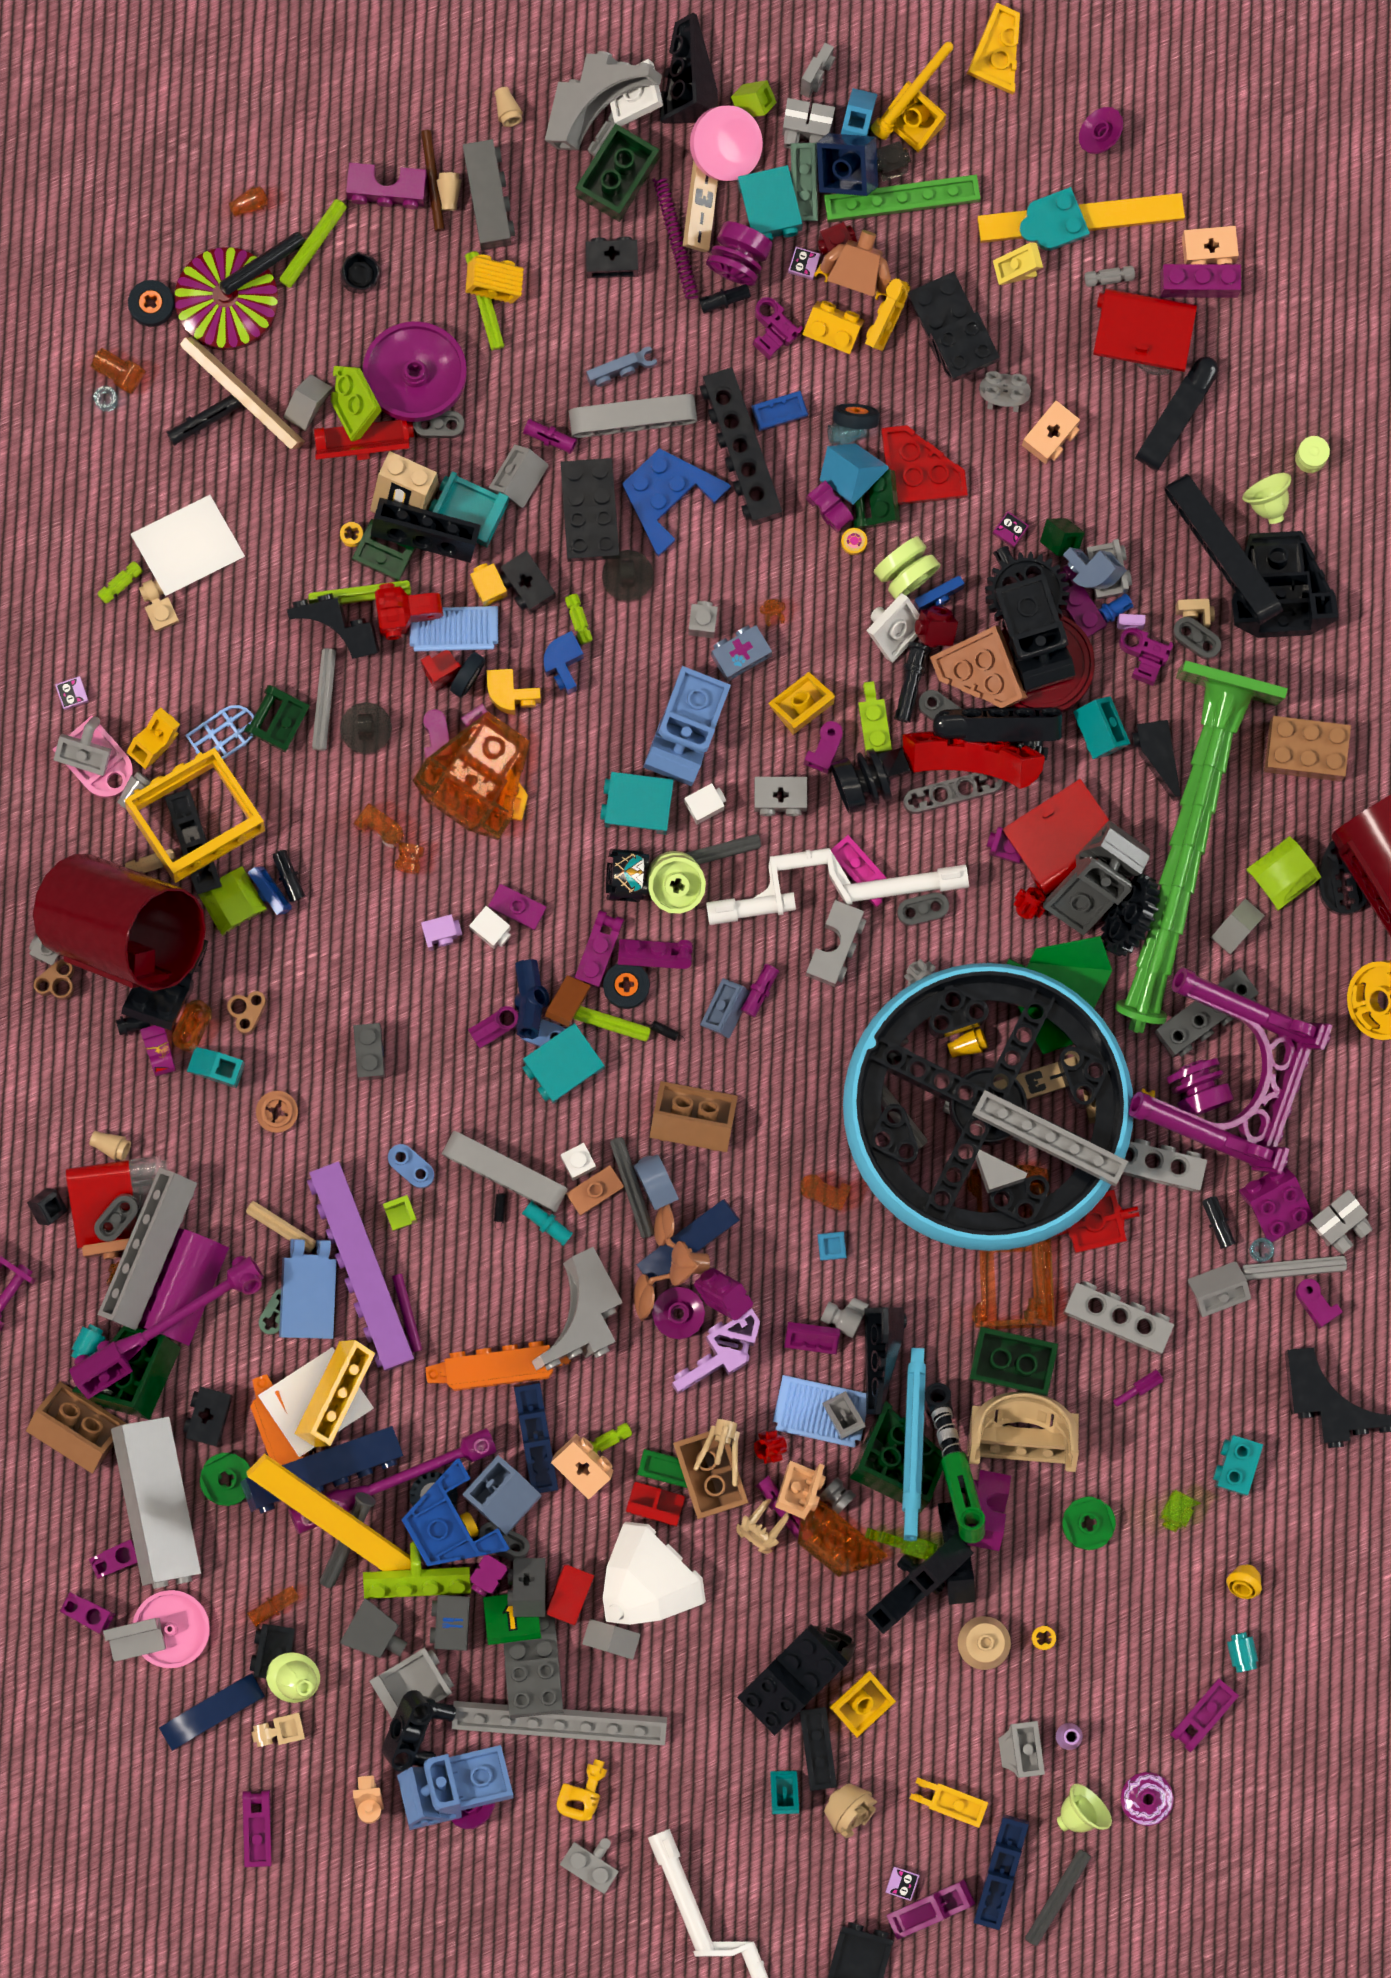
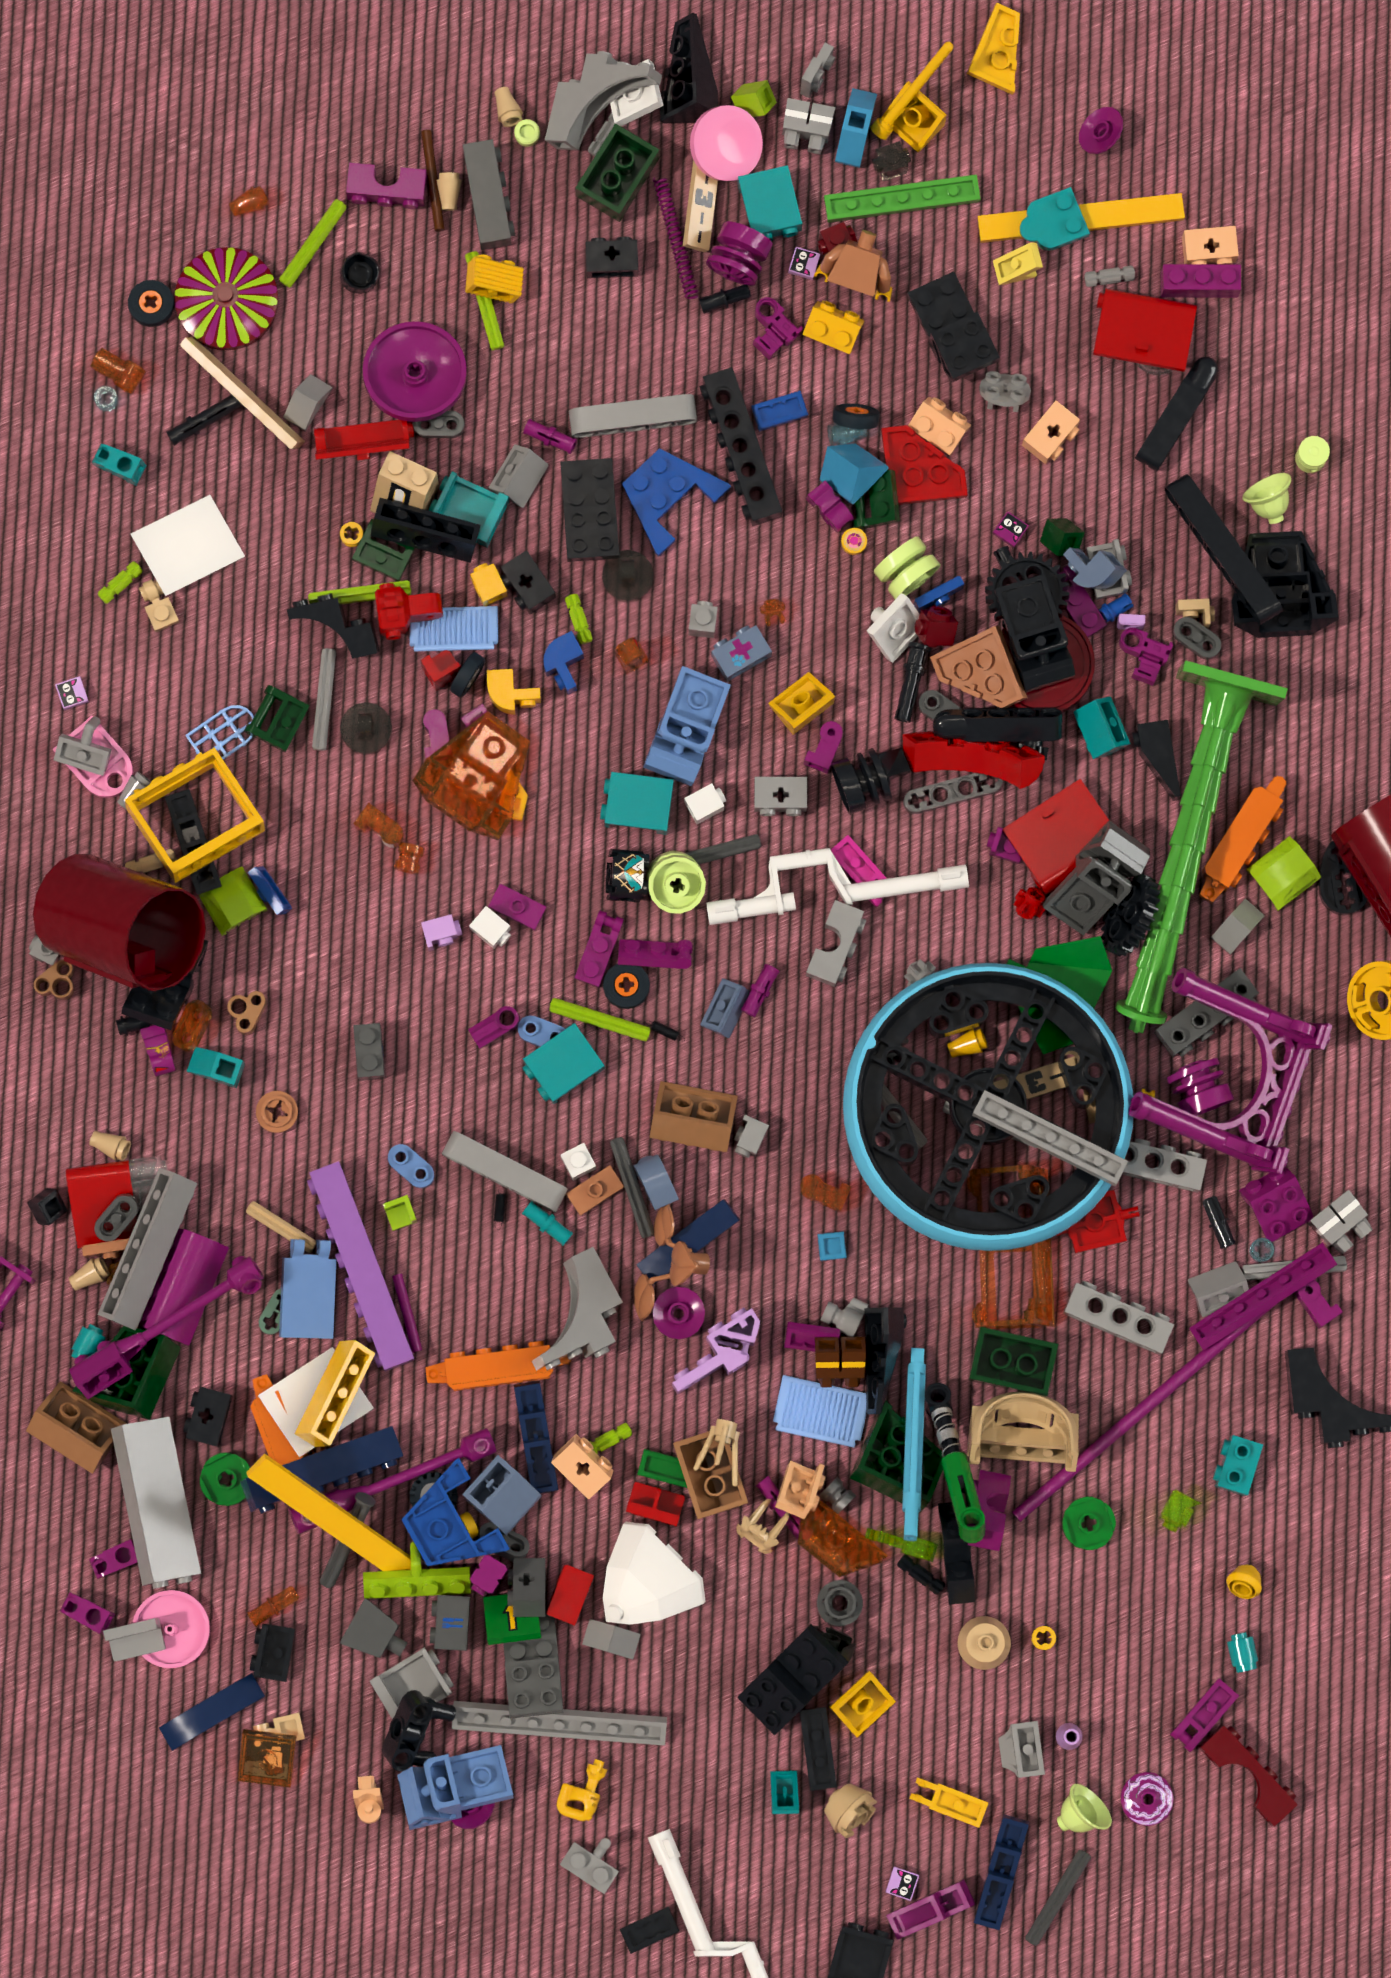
(91, 1273): none -> tan cone
(119, 463): none -> teal leg
(154, 739): yellow brick -> none
(257, 1830): magenta plate -> none
(262, 263): black axle -> none
(267, 1758): none -> clear orange tile
(288, 876): black axle -> none
(293, 1677): yellowish green hat -> none
(354, 401): lime tile -> none
(527, 132): none -> yellowish green tile
(530, 999): dark blue piece -> none
(567, 1000): dark orange tile -> none
(622, 366): sand blue plate -> none
(630, 655): none -> clear orange leg
(649, 1930): none -> black plate
(723, 1293): magenta brick -> none
(750, 1136): none -> light grey brick
(770, 1446): red gear -> none
(805, 179): sand green tile -> none
(843, 1415): light grey slope -> none
(847, 164): dark blue brick -> none
(849, 1367): none -> reddish brown hips
(852, 1596): none -> dark grey piece
(874, 721): lime plate -> none
(888, 314): yellow hinge -> none
(919, 1583): black arch -> none
(922, 909): dark grey plate -> none
(939, 424): none -> light nougat bracket
(997, 1173): light grey slope -> none
(1129, 1420): none -> magenta piece
(1140, 1387): magenta axle -> none
(1241, 838): none -> orange hinge
(1263, 1296): none -> magenta plate
(1272, 1800): none -> dark red arch
(1307, 748): medium nougat brick -> none

